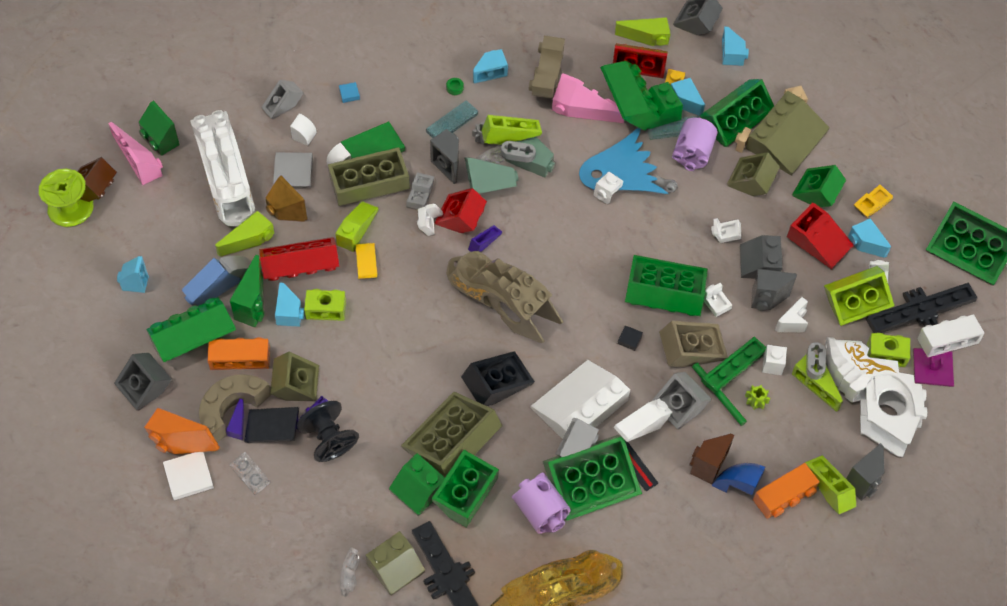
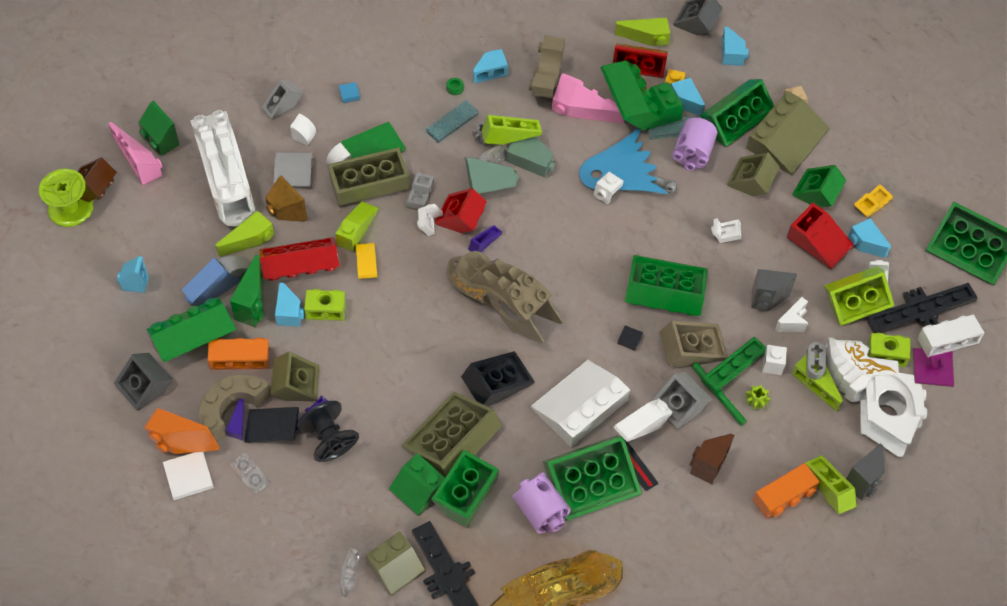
(445, 154): dark grey slope -> none
(518, 151): light grey beam -> none
(577, 438): light grey slope -> none
(716, 300): white bracket -> none
(741, 476): blue brick -> none
(742, 139): tan plate -> none
(760, 253): dark grey slope -> none

